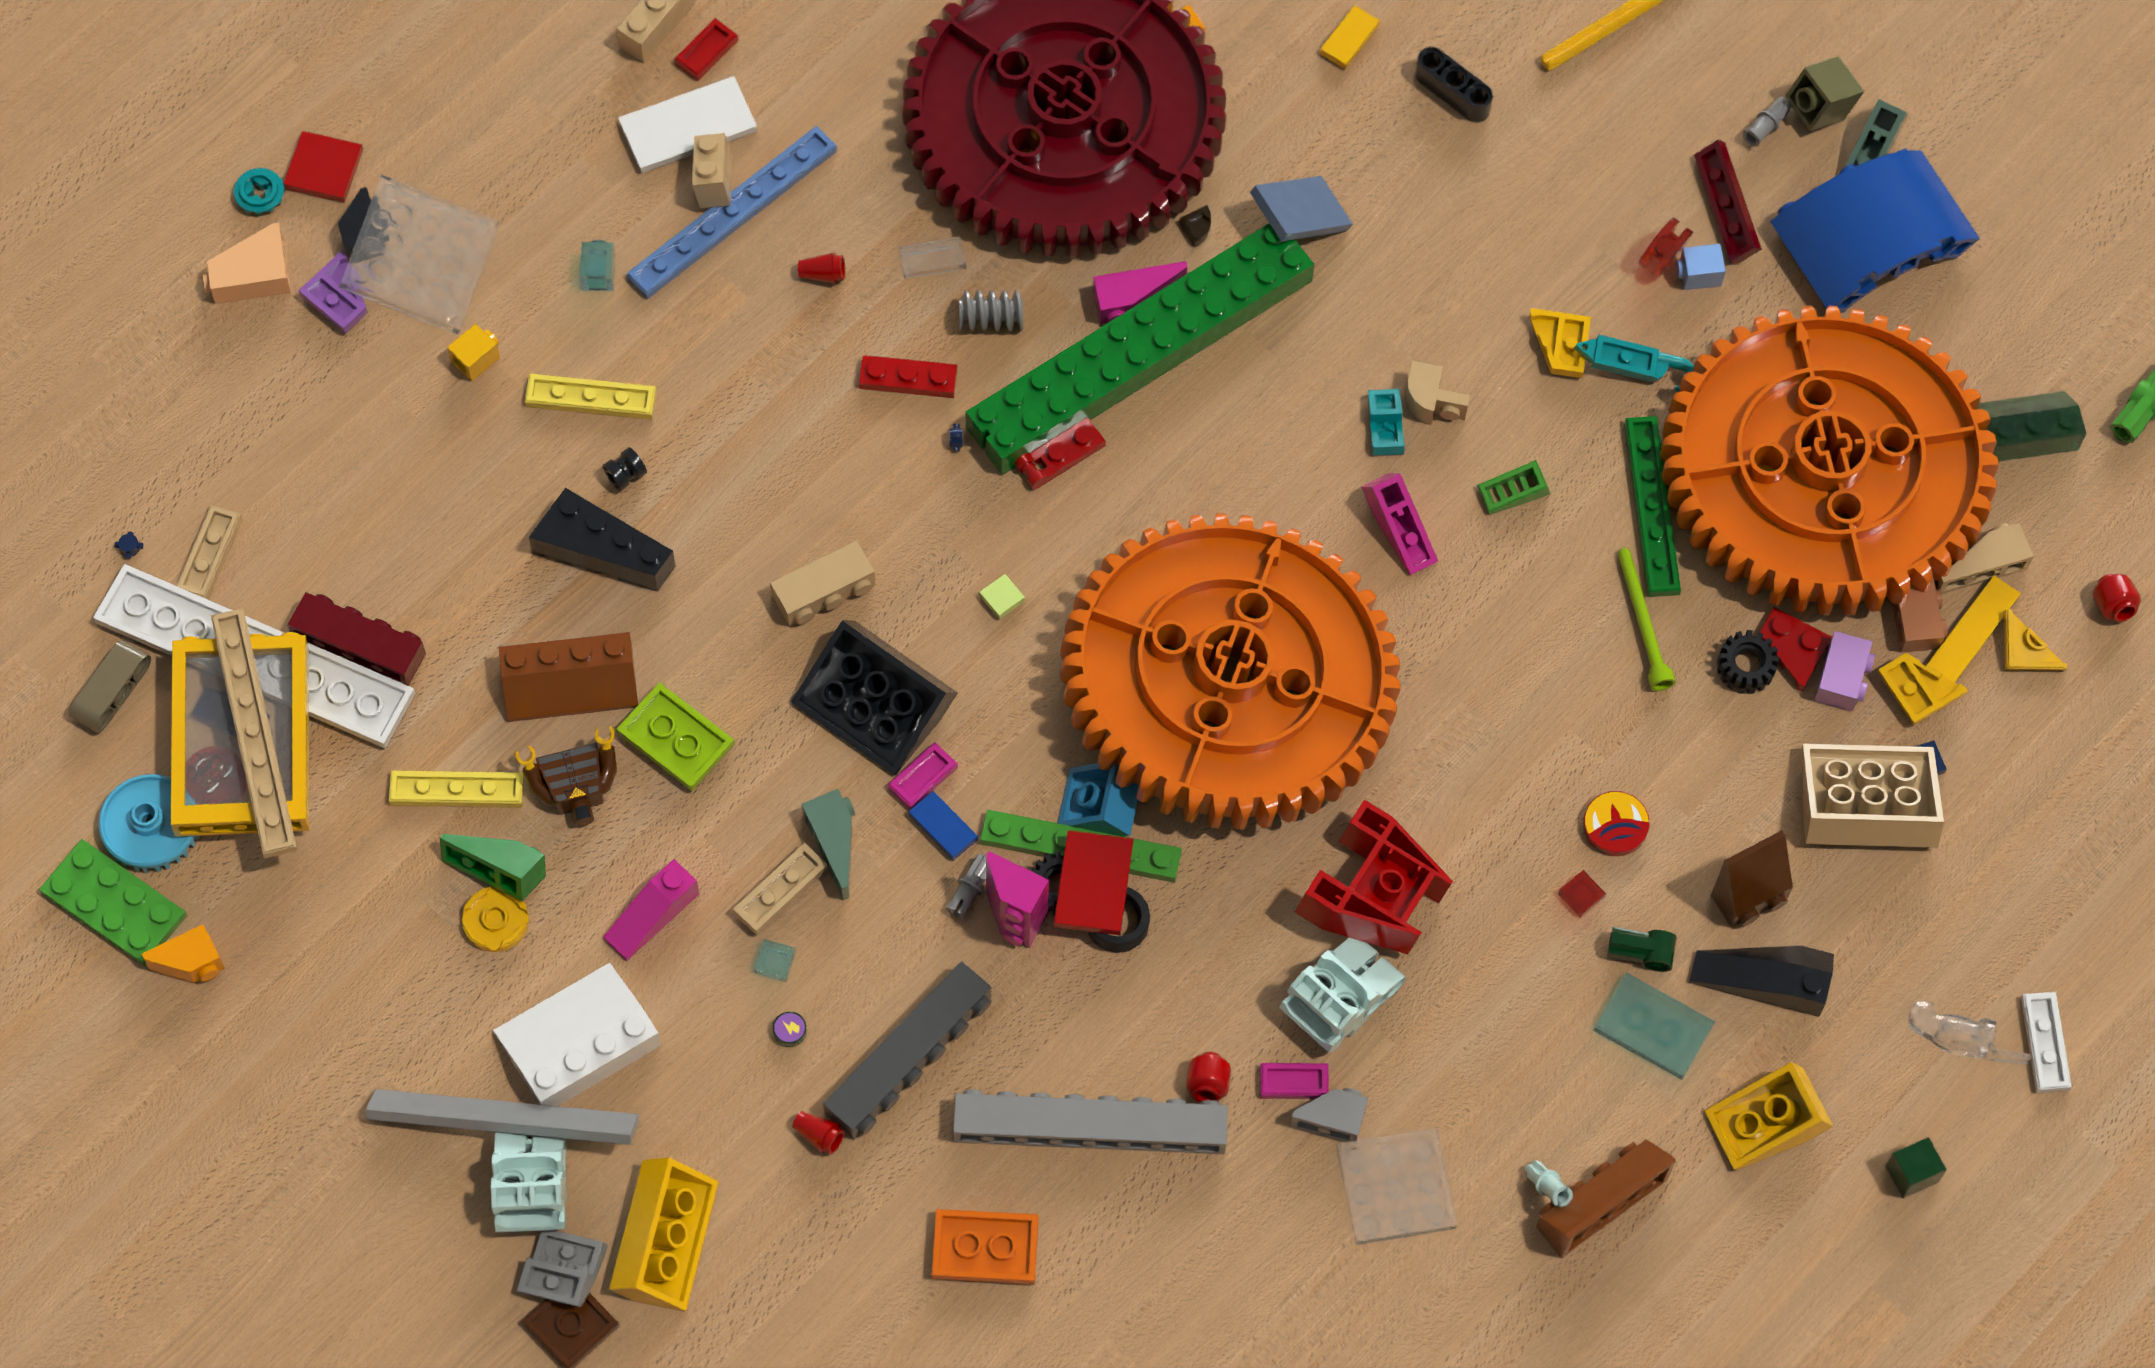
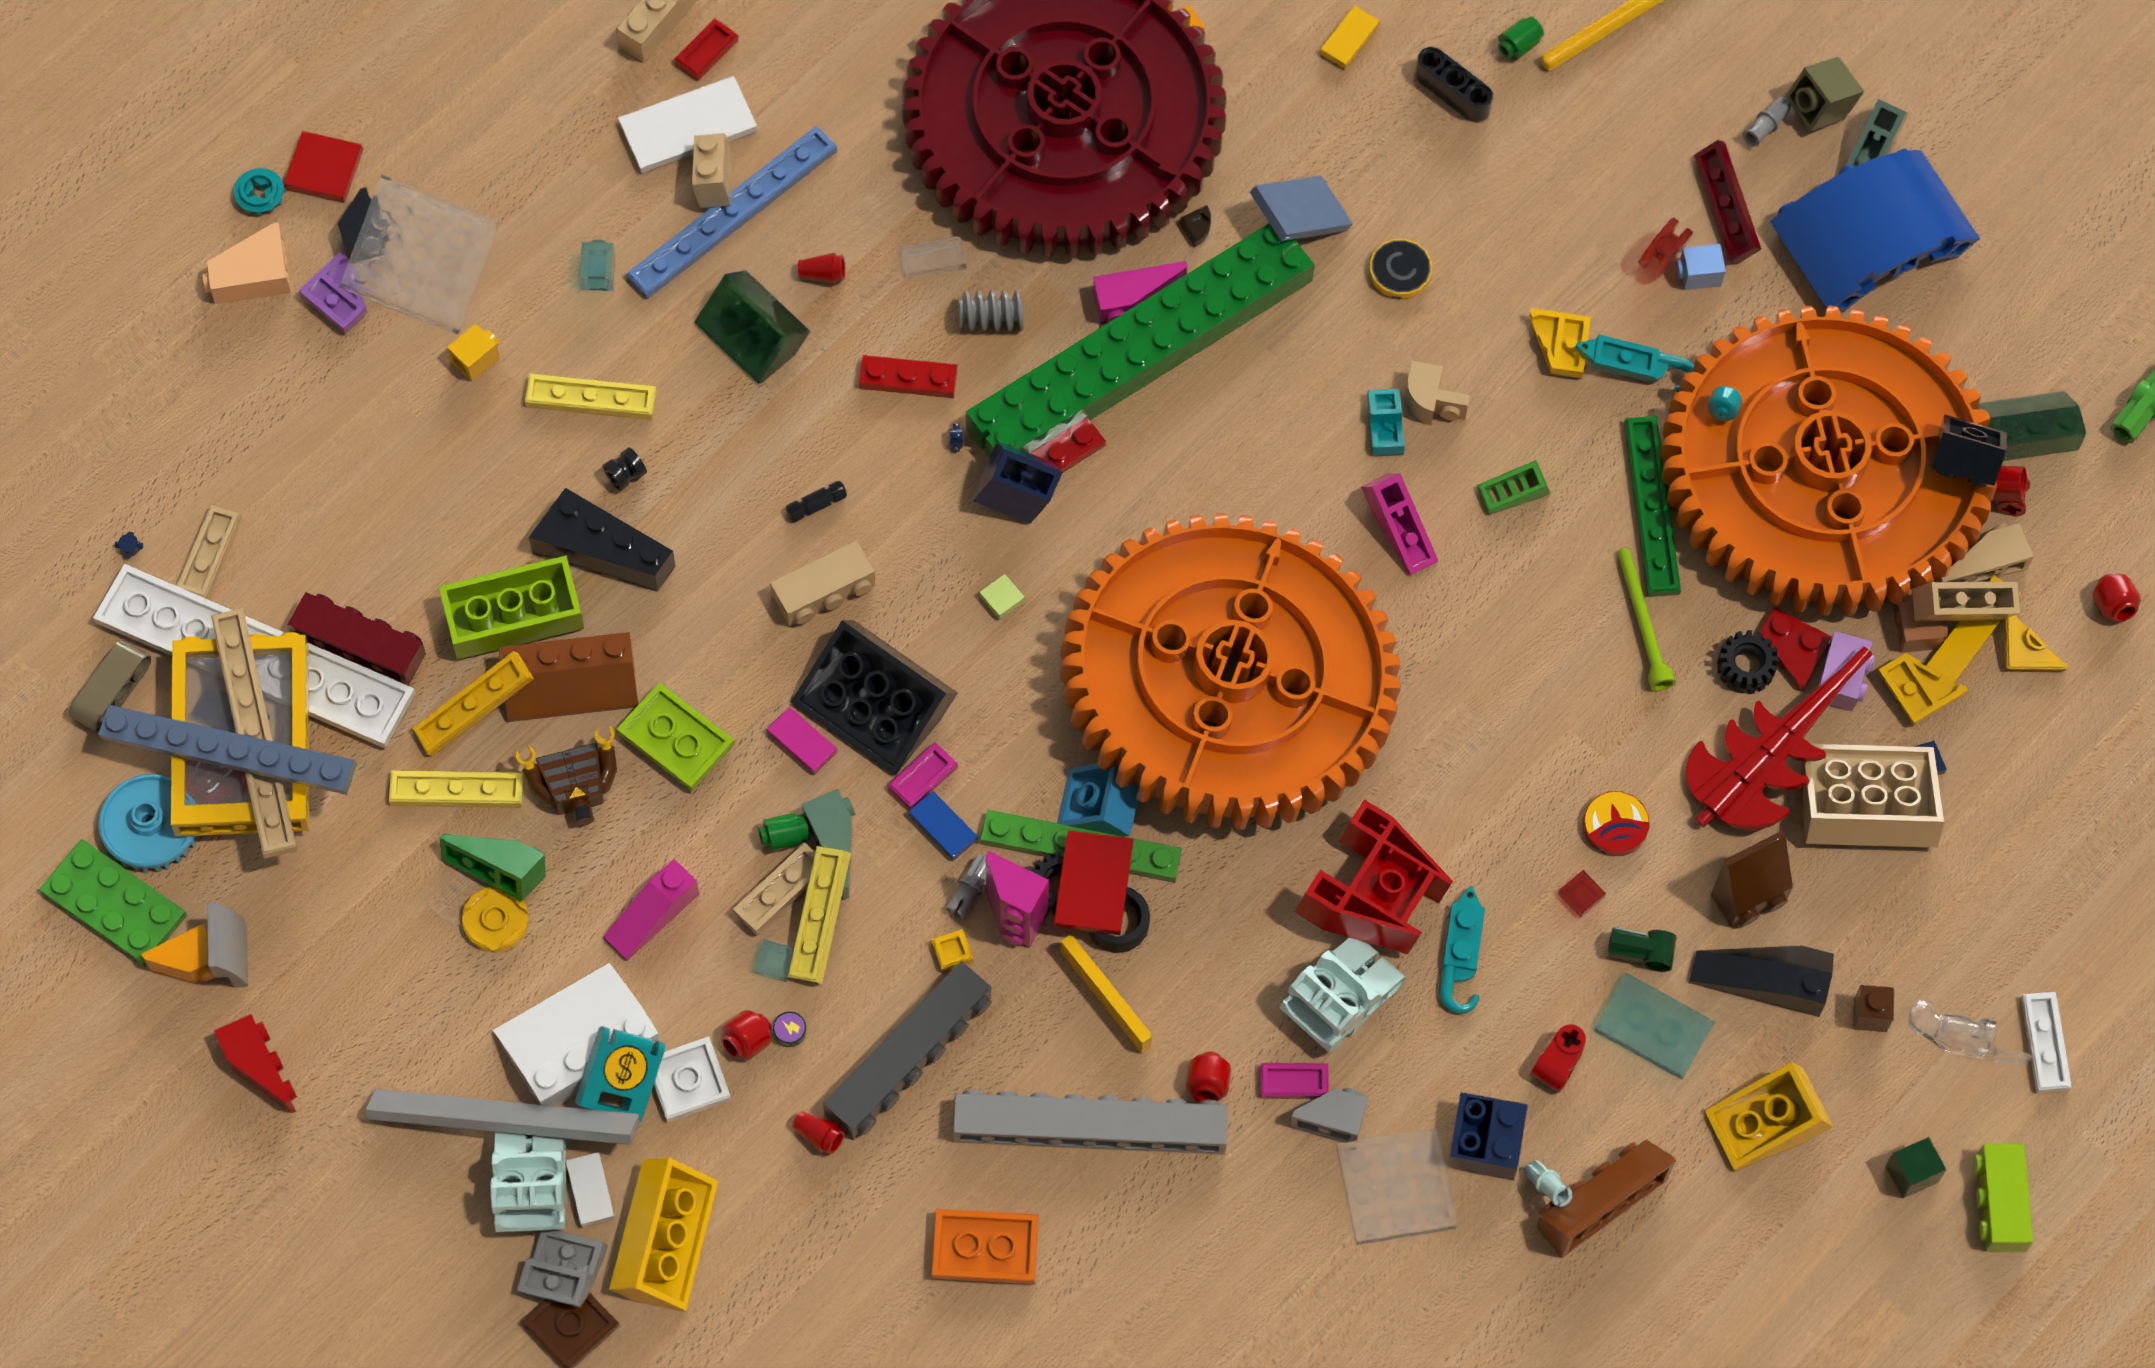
(227, 749): none -> sand blue plate
(227, 944): none -> light grey slope
(249, 1058): none -> red slope
(473, 703): none -> yellow tile
(511, 607): none -> lime brick
(590, 1189): none -> white tile
(622, 1068): none -> teal container
(690, 1080): none -> white tile
(746, 1035): none -> red head
(751, 325): none -> clear green slope
(784, 831): none -> green brick
(802, 740): none -> dark pink tile
(816, 501): none -> black axle
(819, 914): none -> light yellow tile
(952, 949): none -> yellow tile
(1017, 483): none -> dark blue slope
(1106, 993): none -> yellow tile
(1400, 268): none -> black tile
(1462, 949): none -> teal plate
(1488, 1135): none -> dark blue slope
(1520, 38): none -> green brick
(1558, 1061): none -> red piece
(1724, 403): none -> teal piece
(1734, 788): none -> red animal
(1873, 1008): none -> reddish brown brick
(1965, 601): none -> tan brick
(1969, 451): none -> black slope
(2003, 1197): none -> lime brick
(2011, 490): none -> red piece

